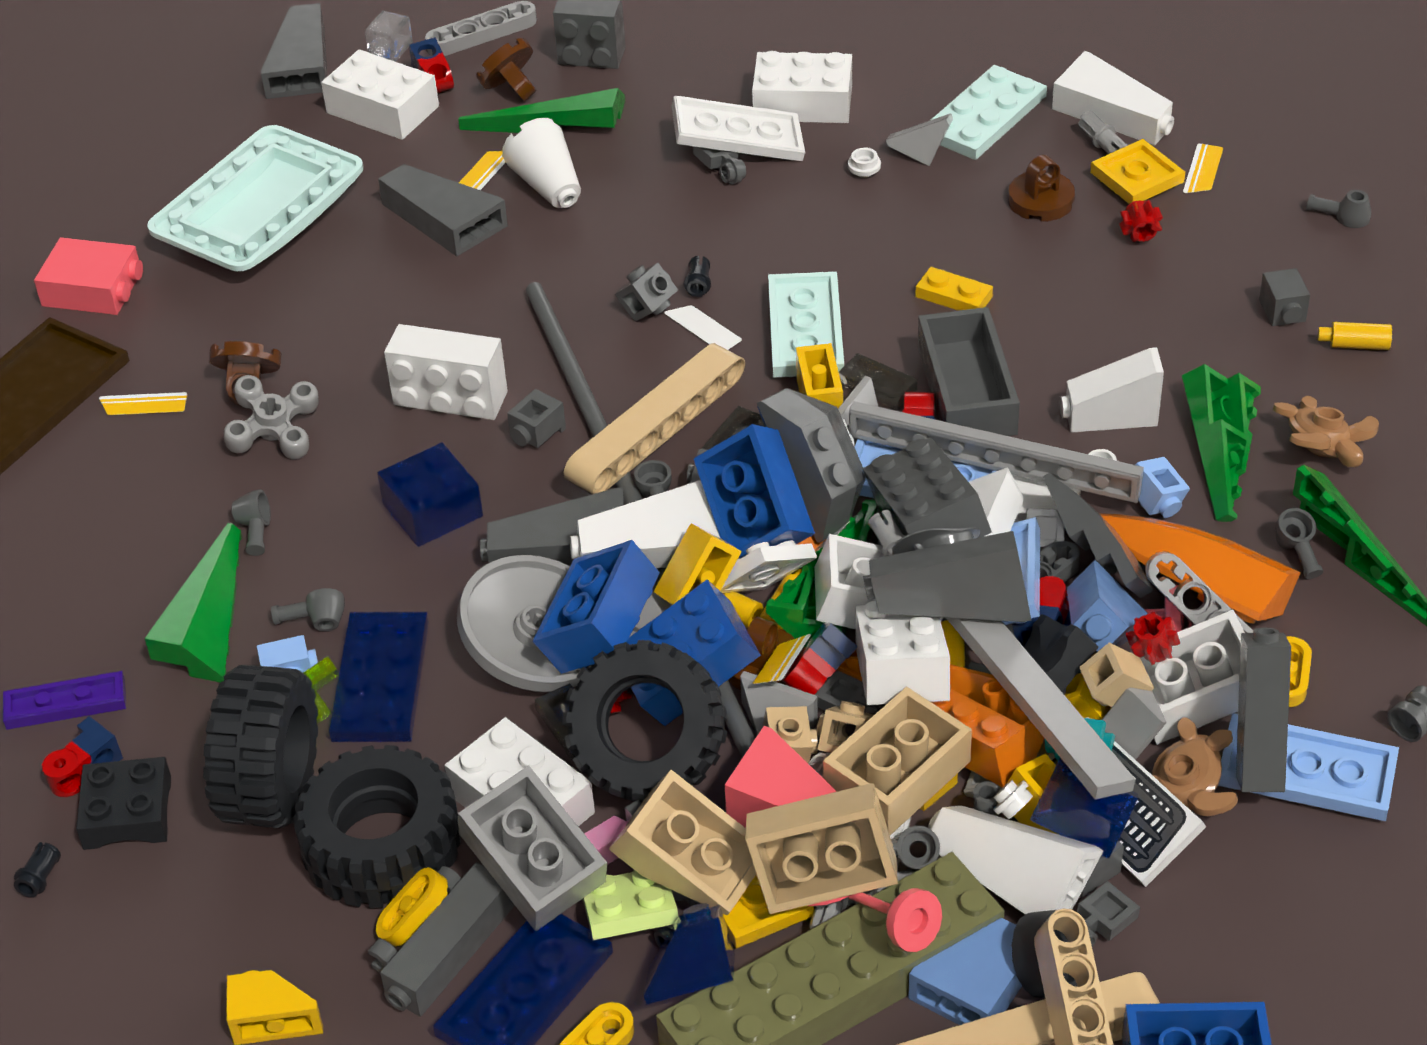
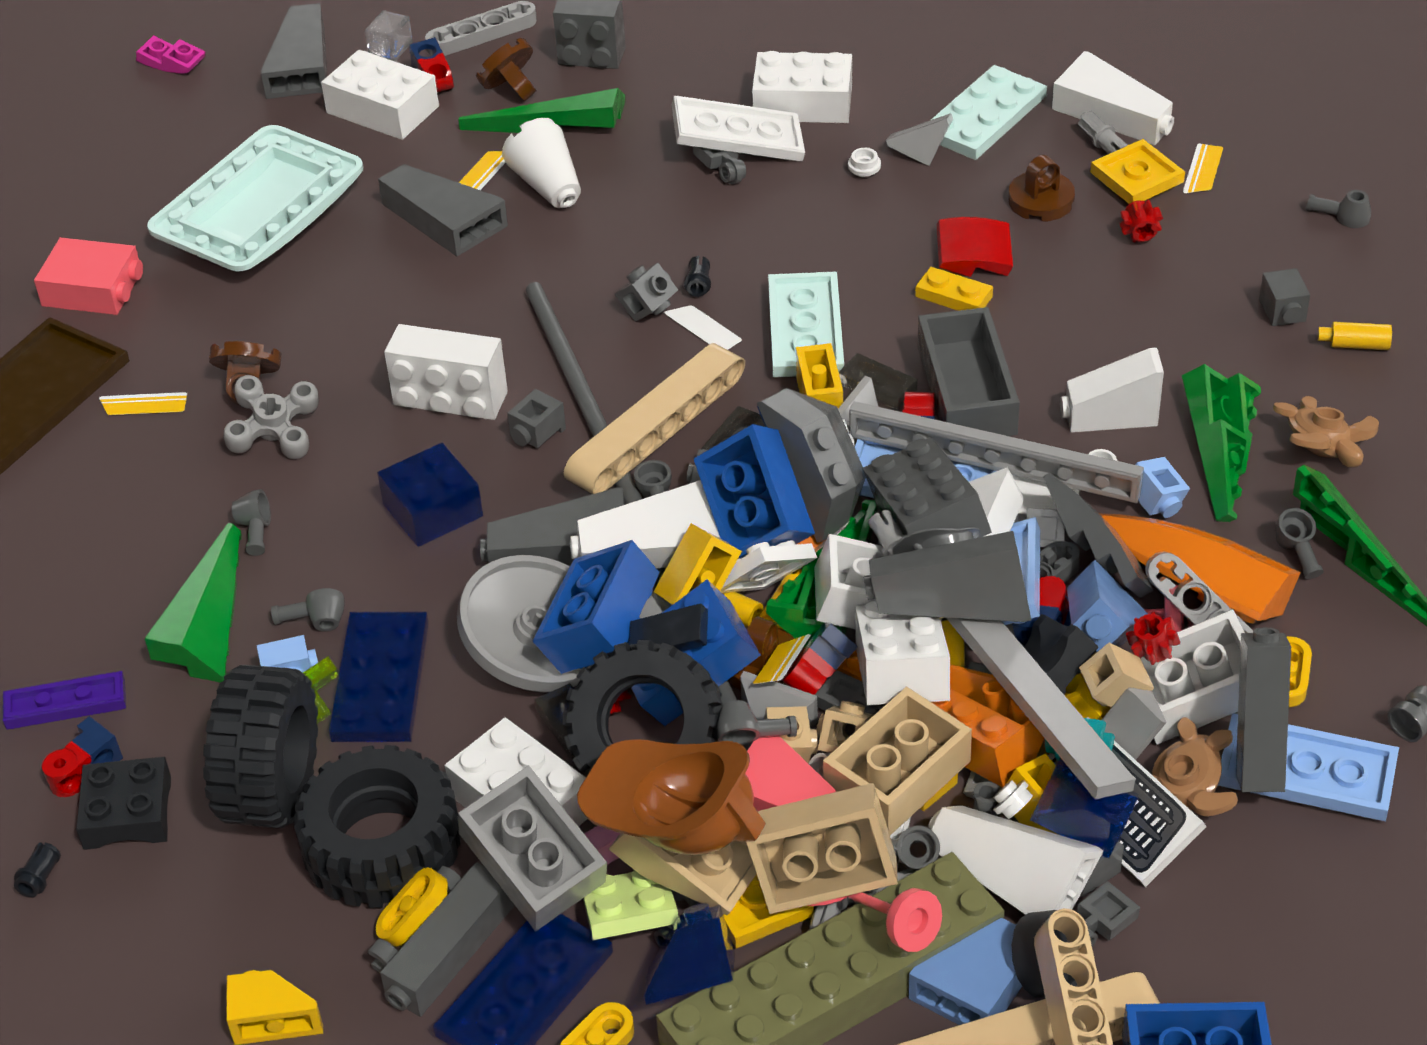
(167, 57): none -> dark pink slope
(673, 794): none -> dark orange piece
(680, 628): none -> black tile
(740, 725): none -> dark grey bar
(974, 243): none -> red slope

